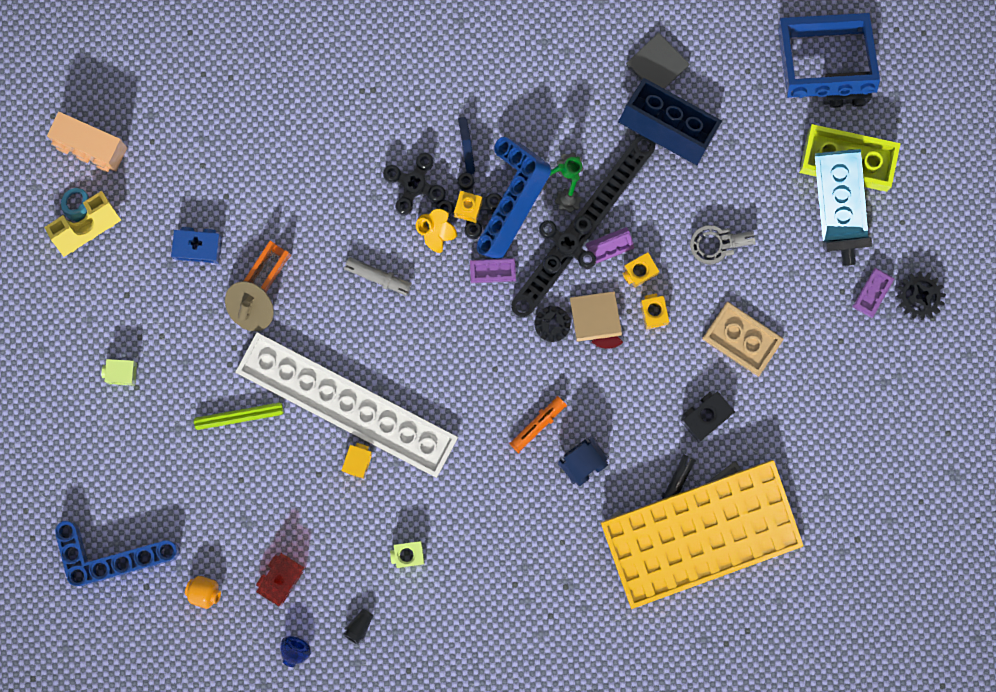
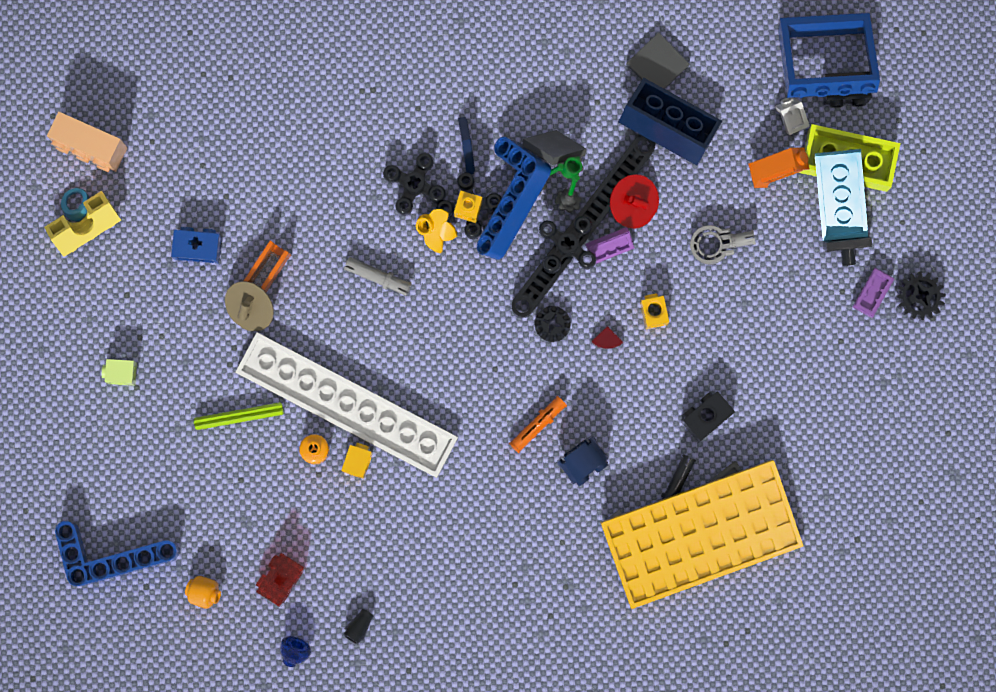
(322, 451): none -> light orange head
(418, 557): yellowish green brick -> none
(493, 270): medium lavender plate -> none
(553, 147): none -> dark grey tile
(595, 316): tan tile -> none
(634, 201): none -> red shield
(649, 266): yellow brick -> none
(742, 339): tan tile -> none
(778, 166): none -> orange window
(792, 115): none -> white bracket

